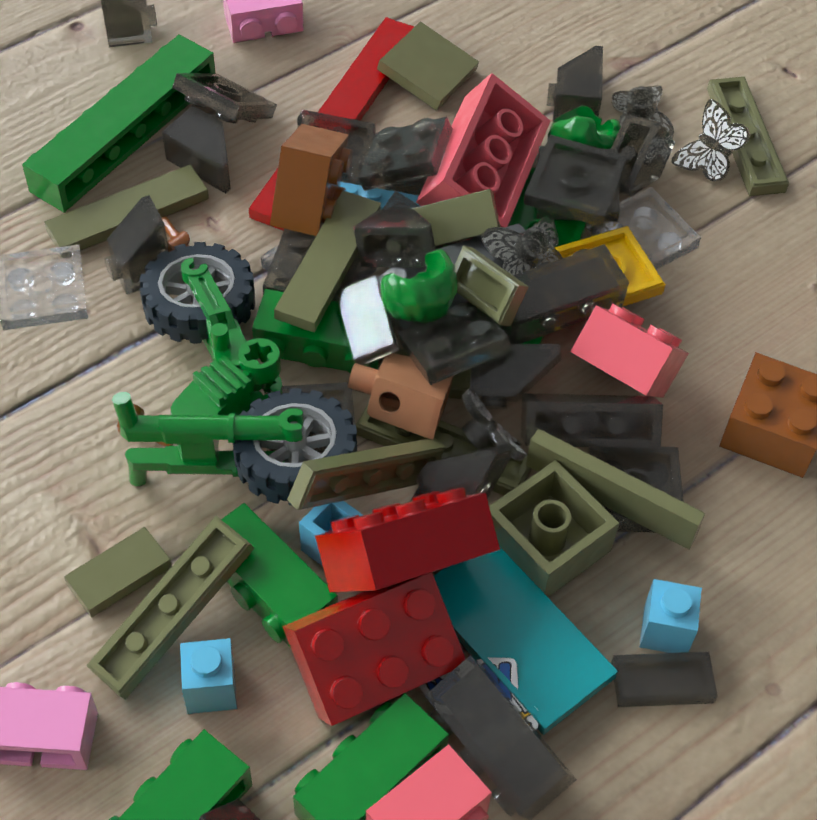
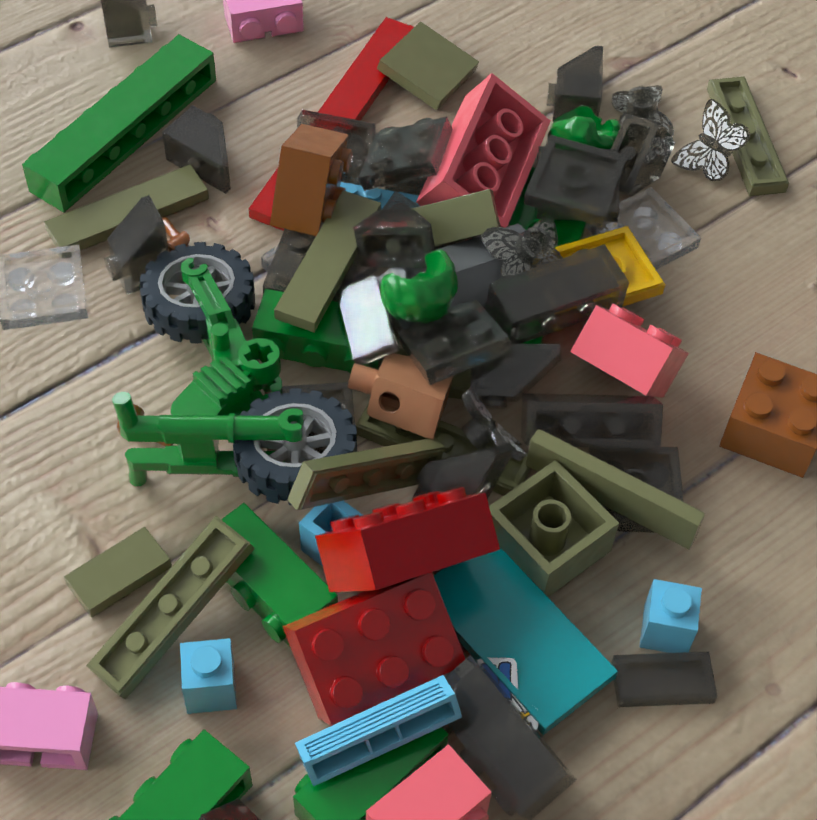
(225, 96): clear smoke plate -> none
(378, 730): none -> medium azure piece
(488, 286): olive tile -> none

